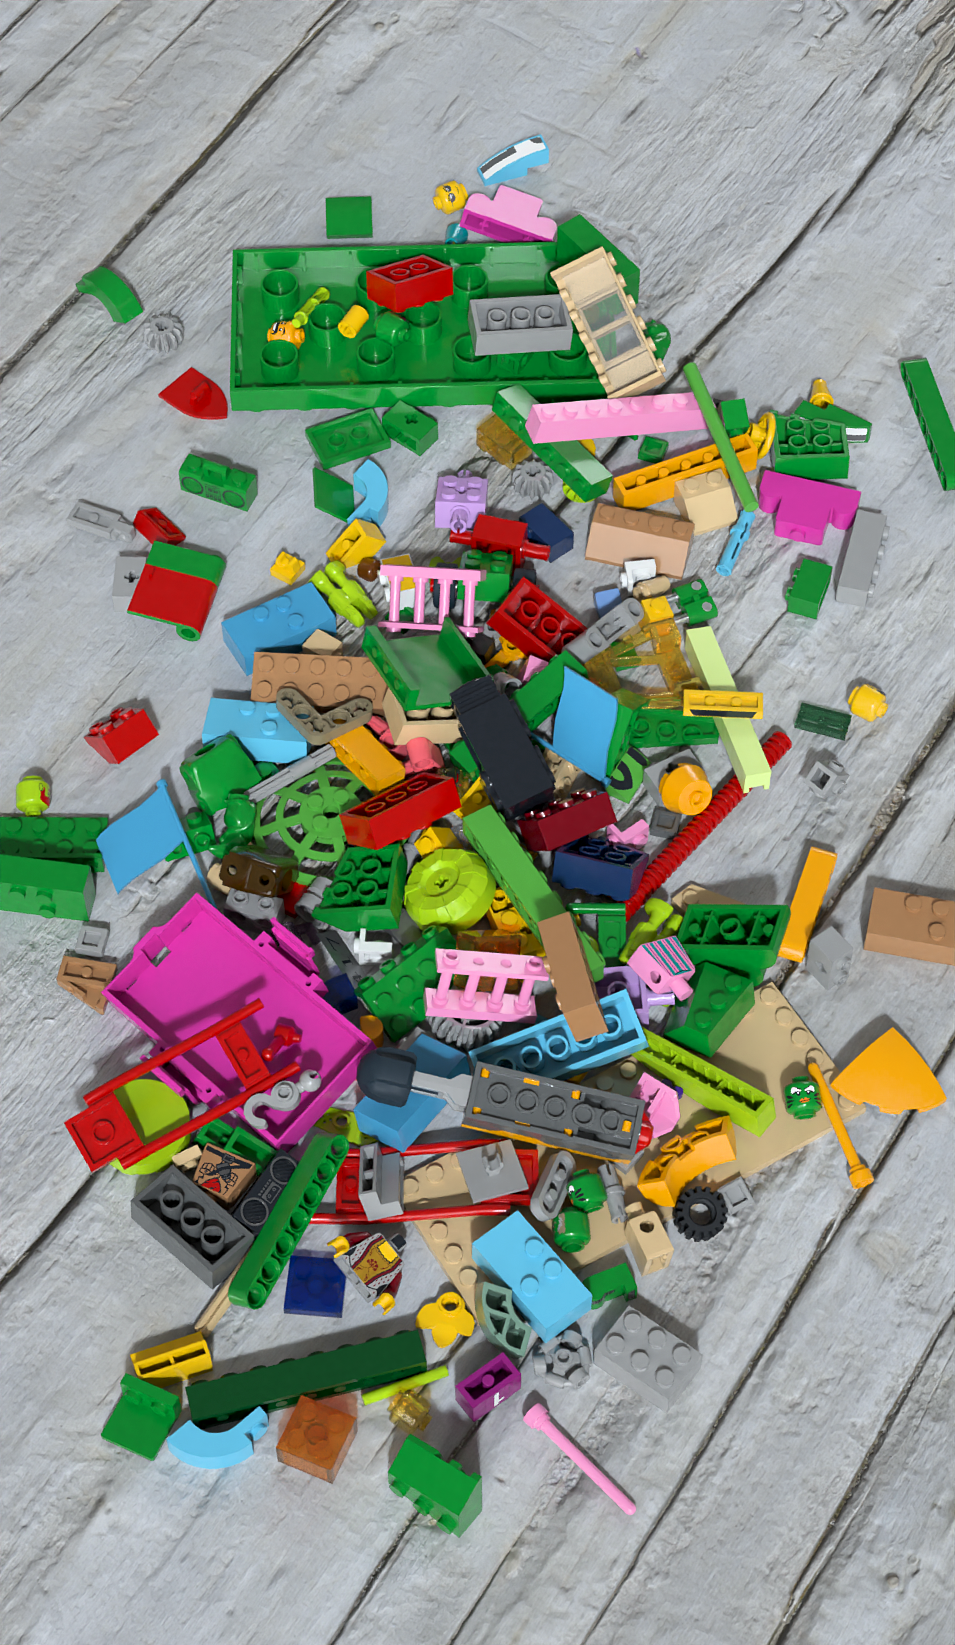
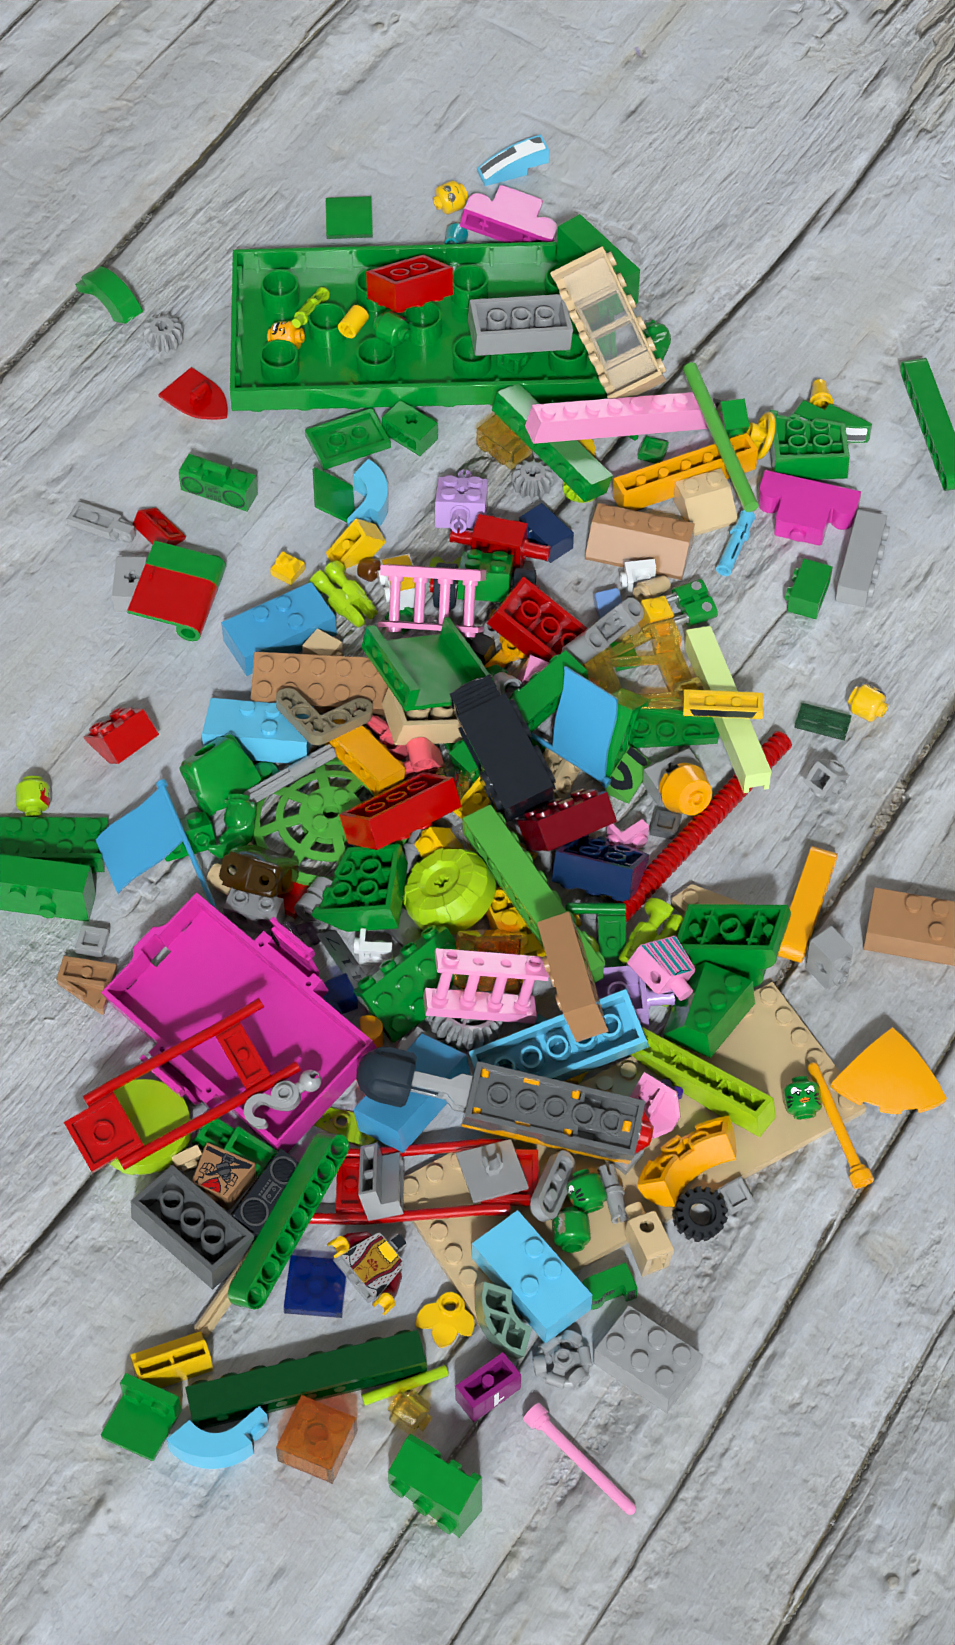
(283, 1036): red piece -> none

